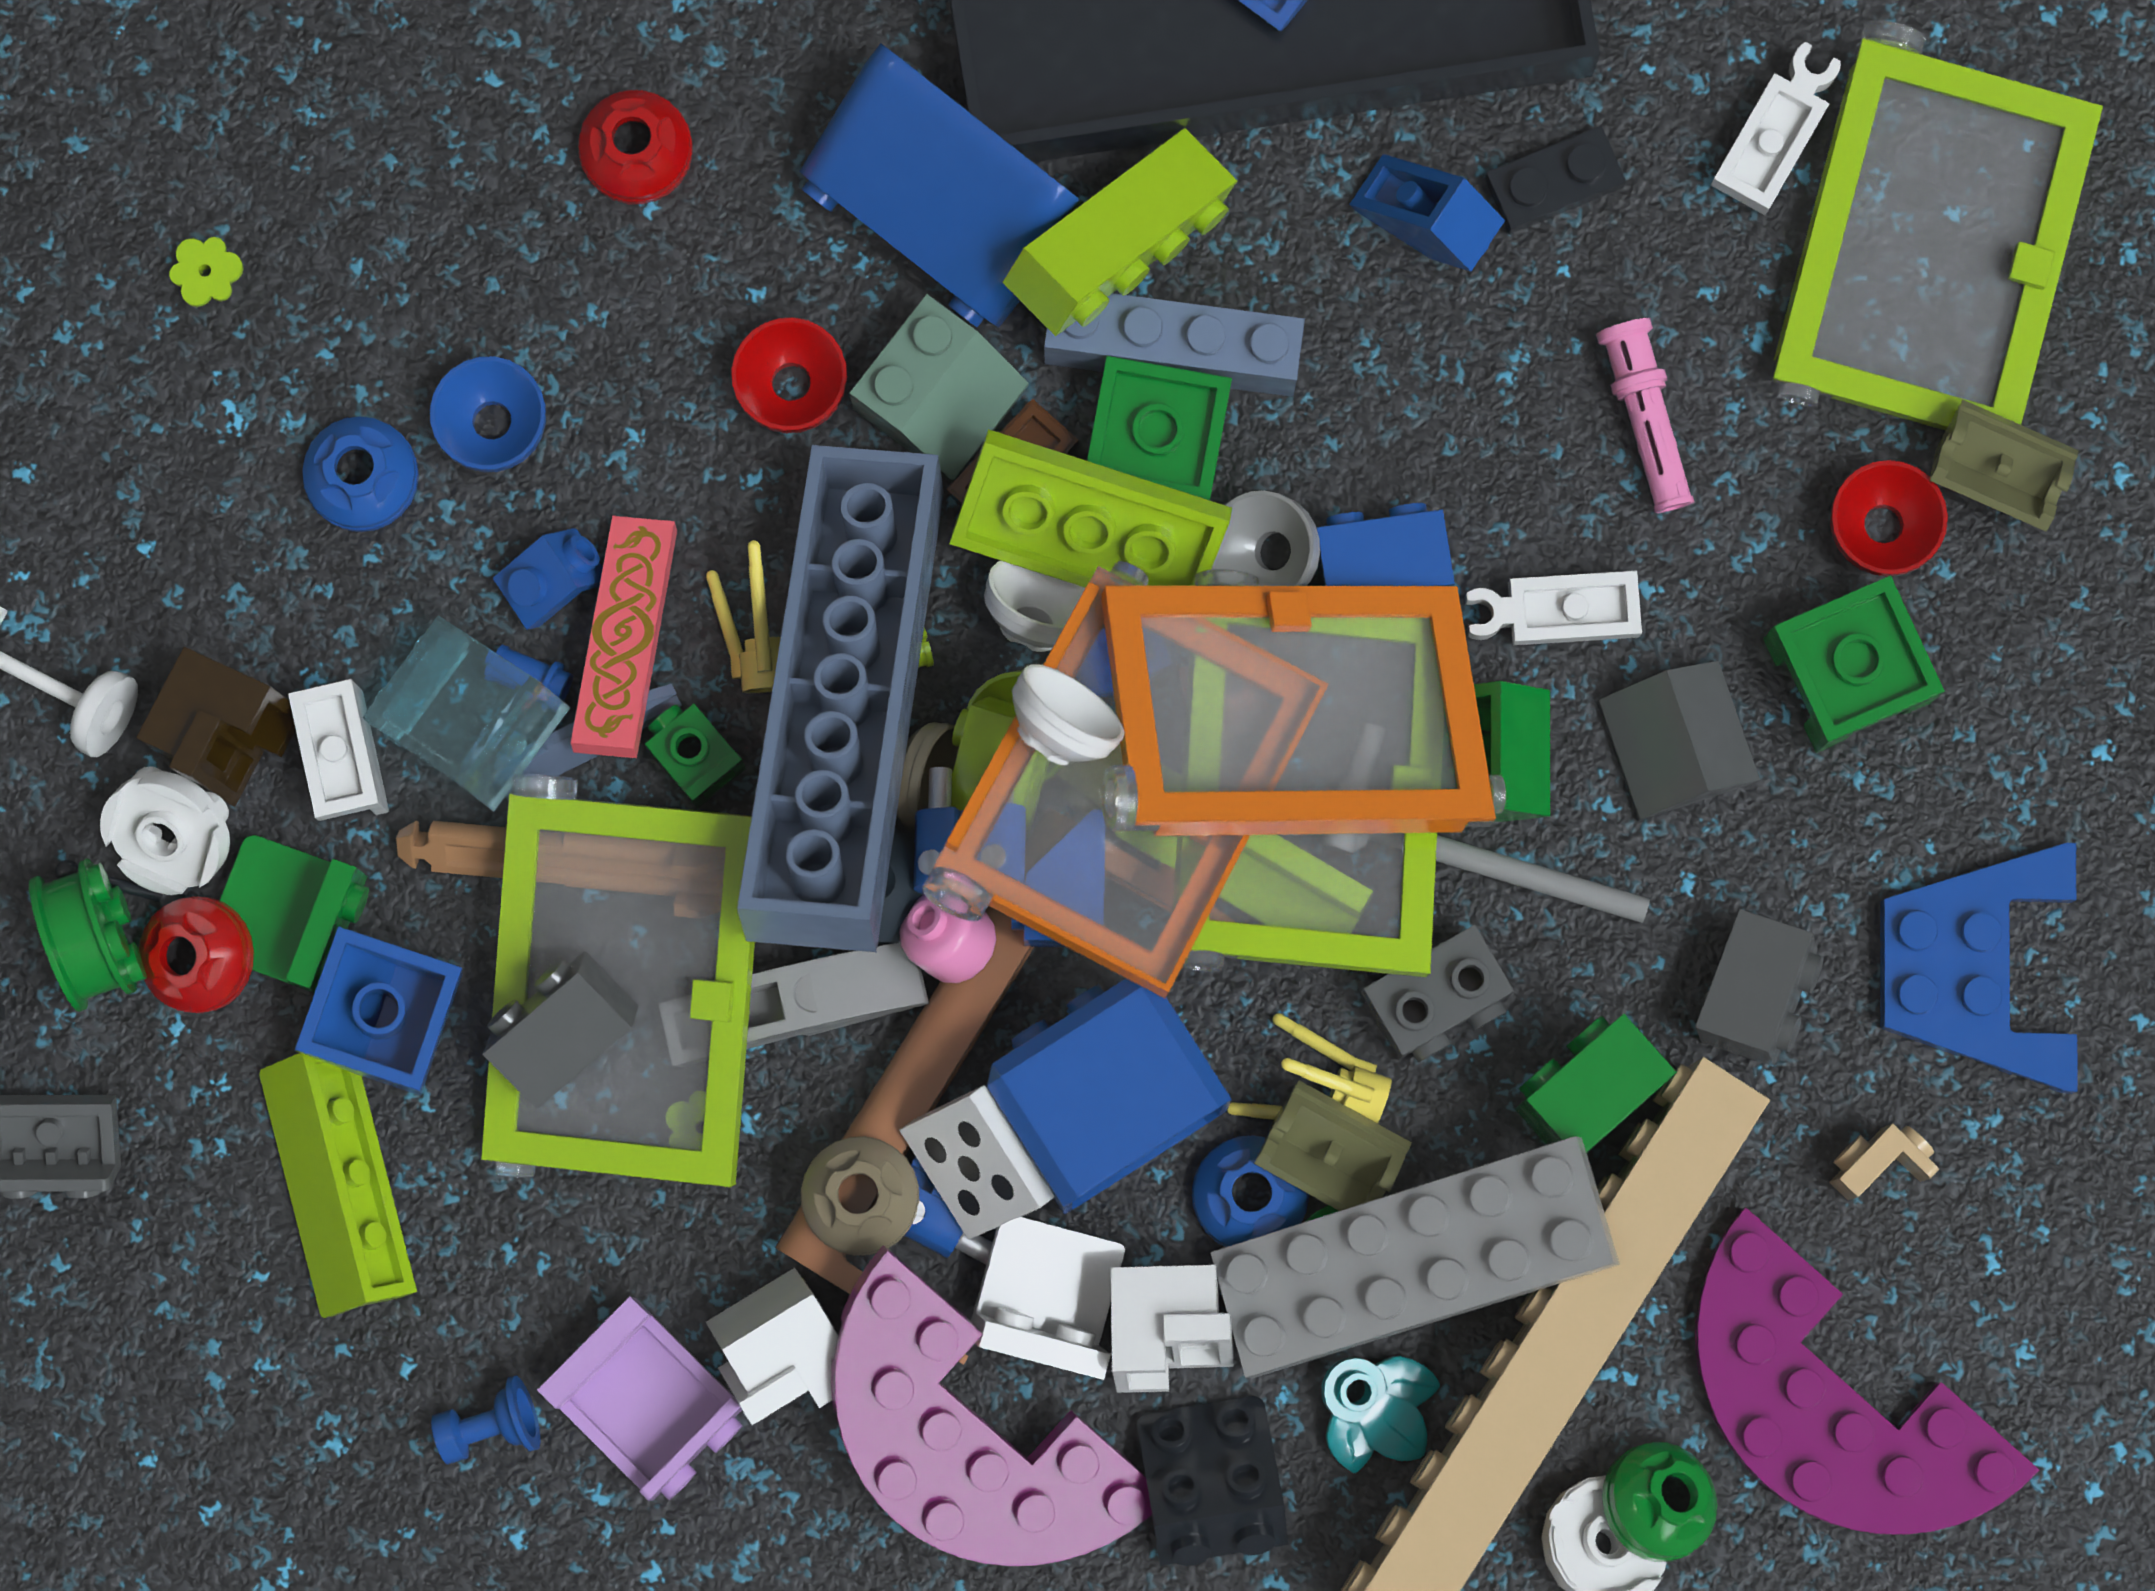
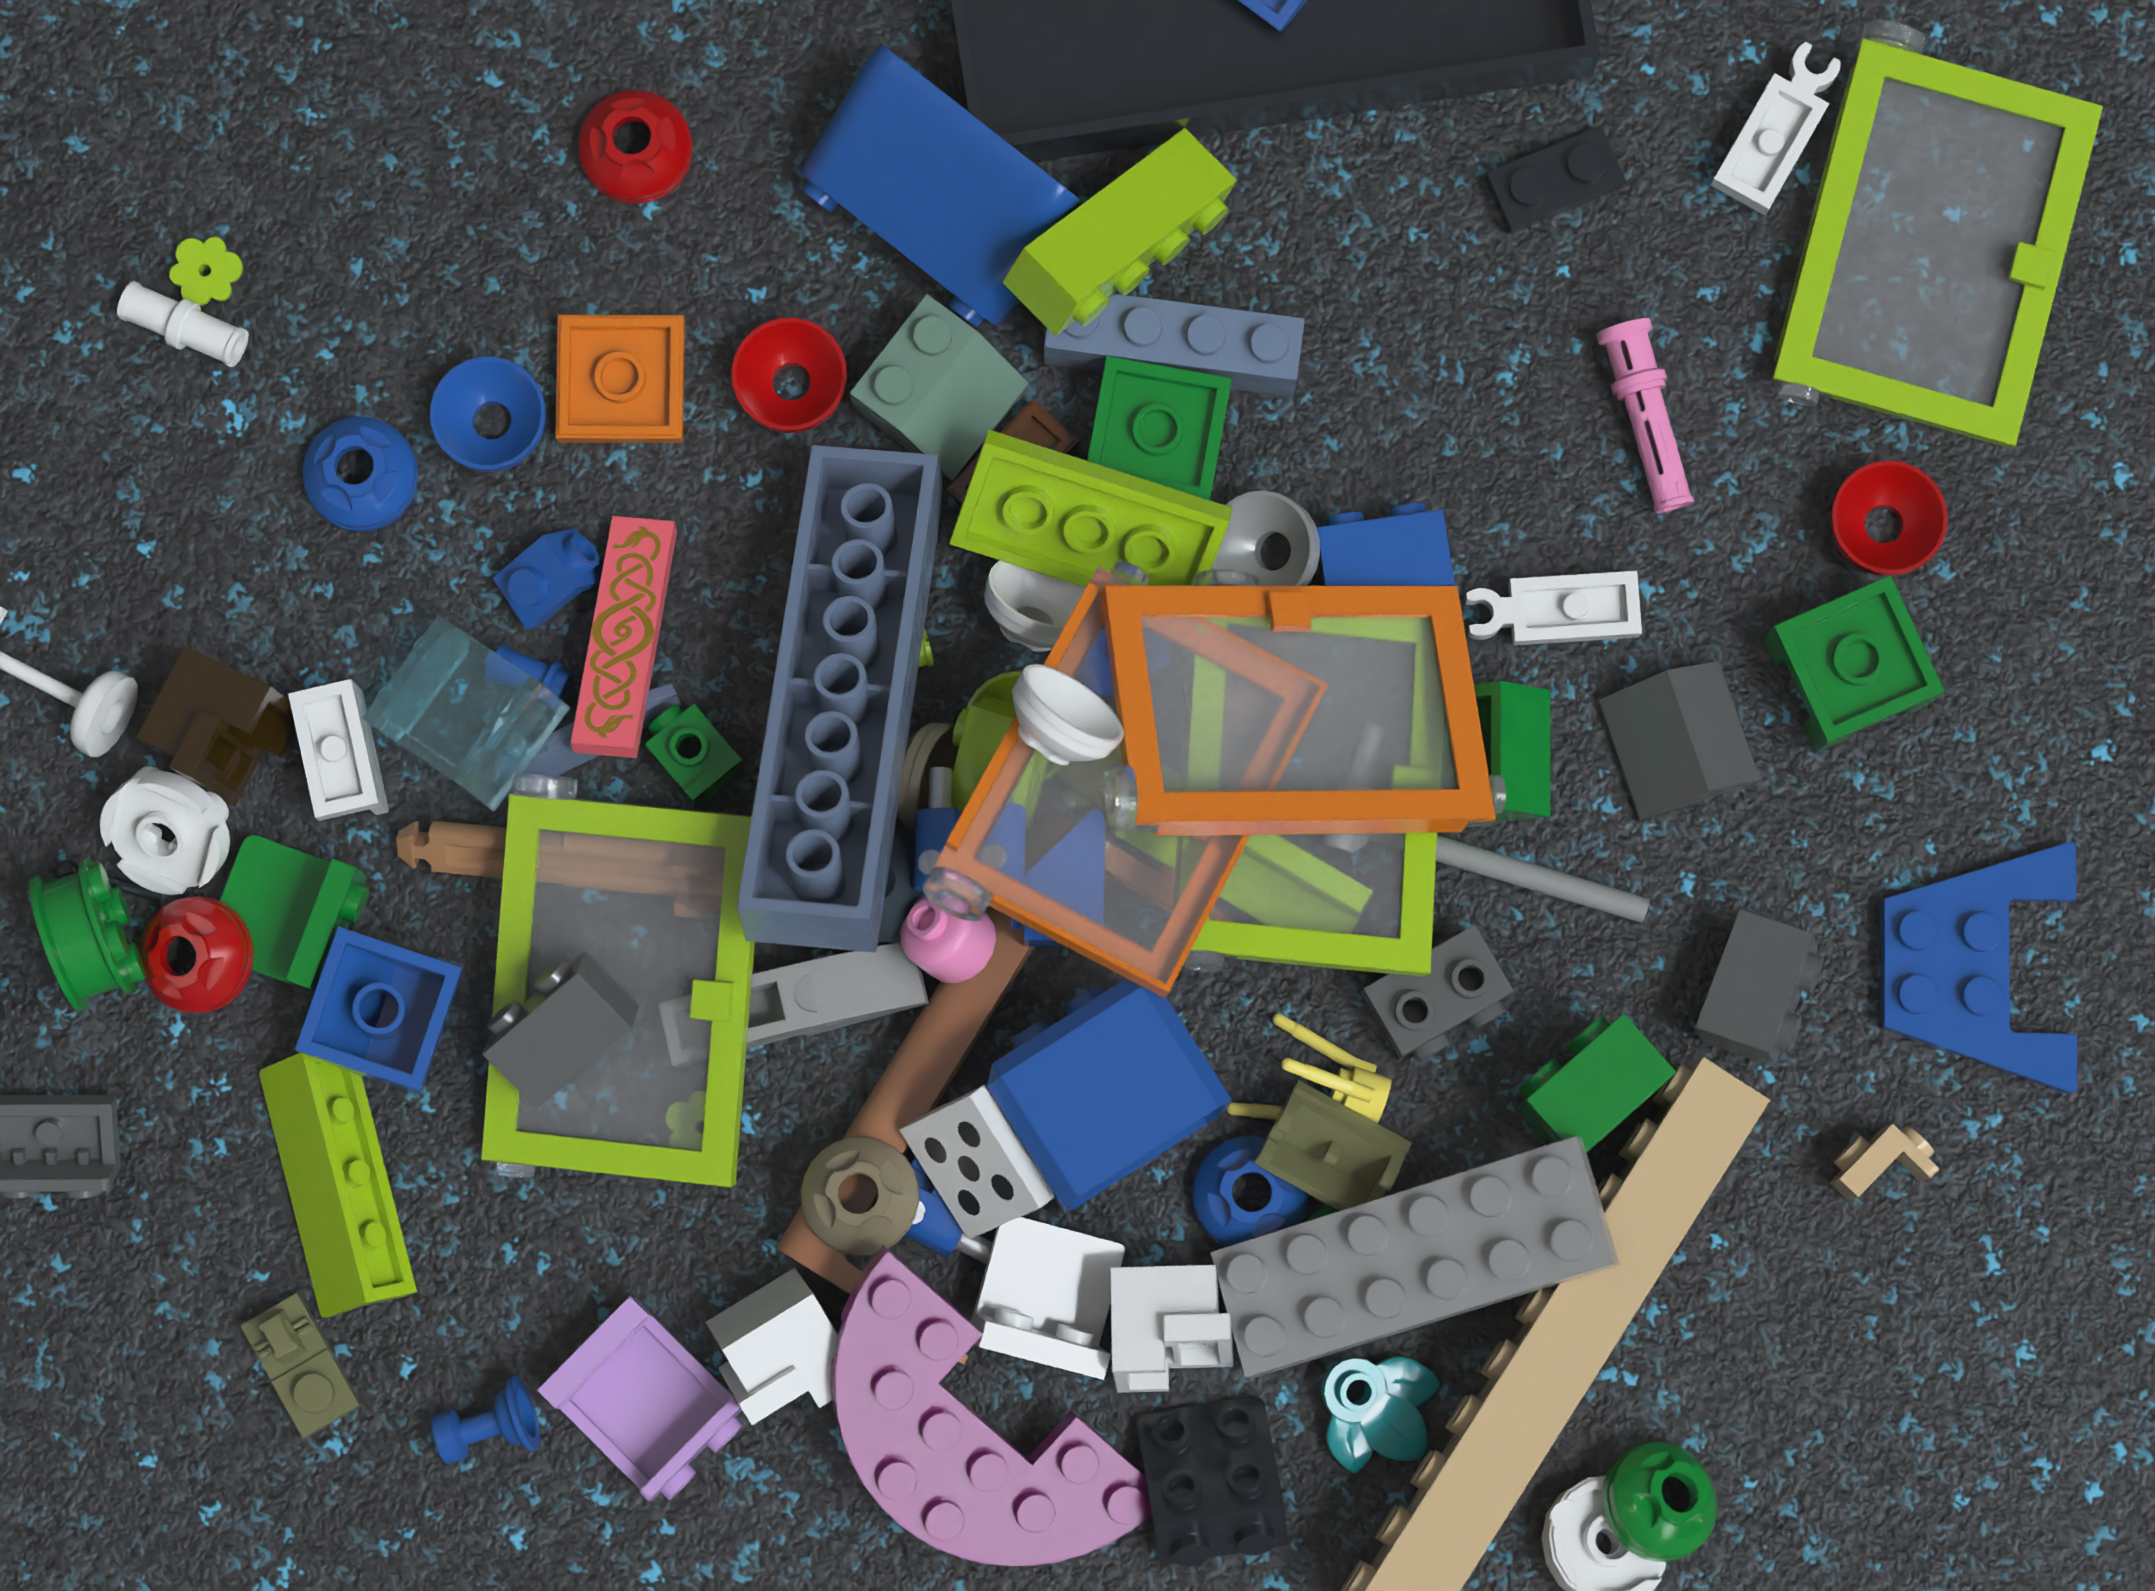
(182, 323): none -> white pin
(301, 1365): none -> olive hinge
(620, 379): none -> orange tile
(758, 663): light yellow plant -> none
(1429, 211): blue slope -> none
(1808, 1428): magenta plate -> none
(2003, 465): olive hinge -> none

